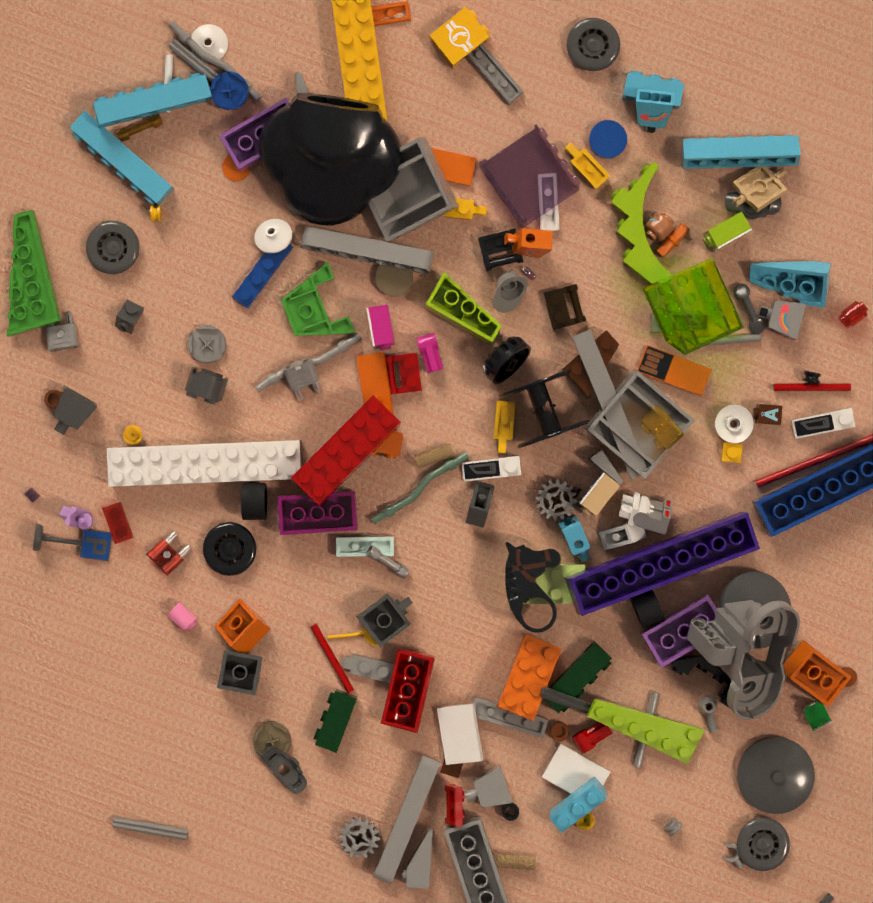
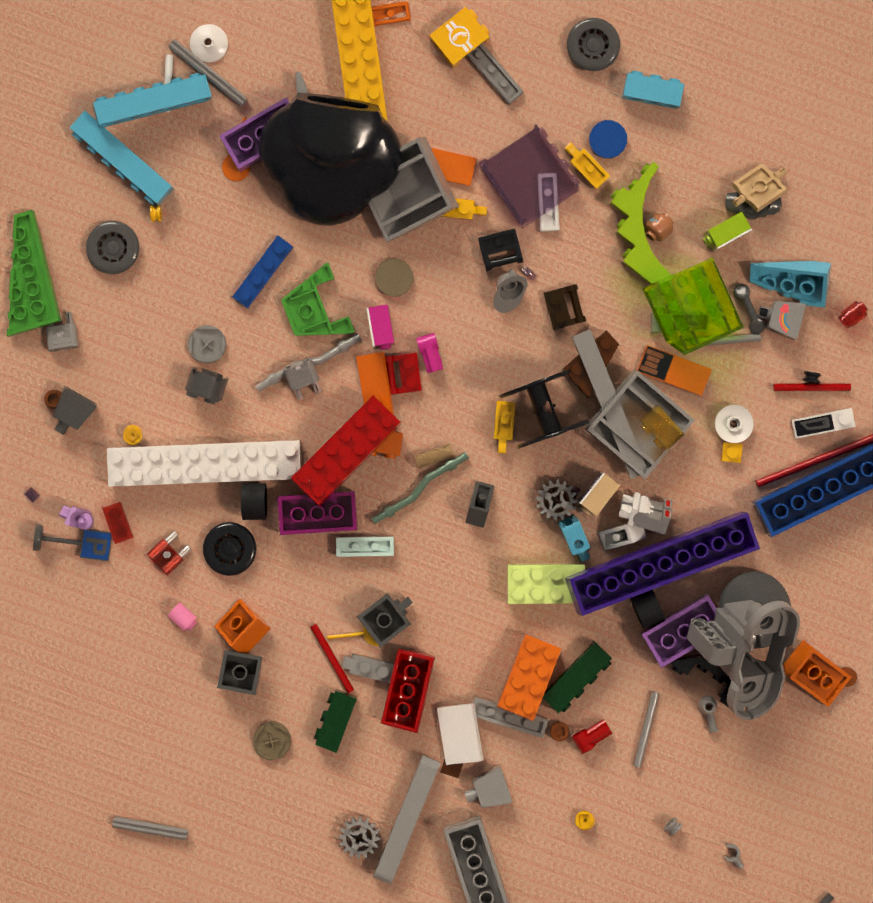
(124, 134): pearl gold bar -> none
(128, 316): dark grey bracket -> none
(186, 38): light grey bar -> none
(229, 90): blue tile -> none
(273, 242): white dish -> none
(294, 778): dark grey piece -> none
(367, 250): light grey beam -> none
(400, 570): light grey bar -> none
(418, 867): light grey slope -> none
(454, 799): red plate -> none
(461, 310): lime wedge -> none
(491, 468): slope -> none
(506, 359): black gear -> none
(509, 817): black bush -> none
(509, 857): tan piece -> none
(521, 572): black animal -> none
(530, 242): orange torso -> none
(566, 700): dark grey axle -> none
(572, 770): white tile -> none
(578, 804): medium azure brick -> none
(603, 463): light grey slope -> none
(653, 108): medium azure torso -> none
(660, 733): lime wing -> none
(673, 240): orange pin -> none
(740, 152): medium azure brick -> none
(763, 844): dark grey wheel -> none
(767, 414): reddish brown brick -> none
(775, 775): dark grey dish -> none
(816, 715): green piece -> none

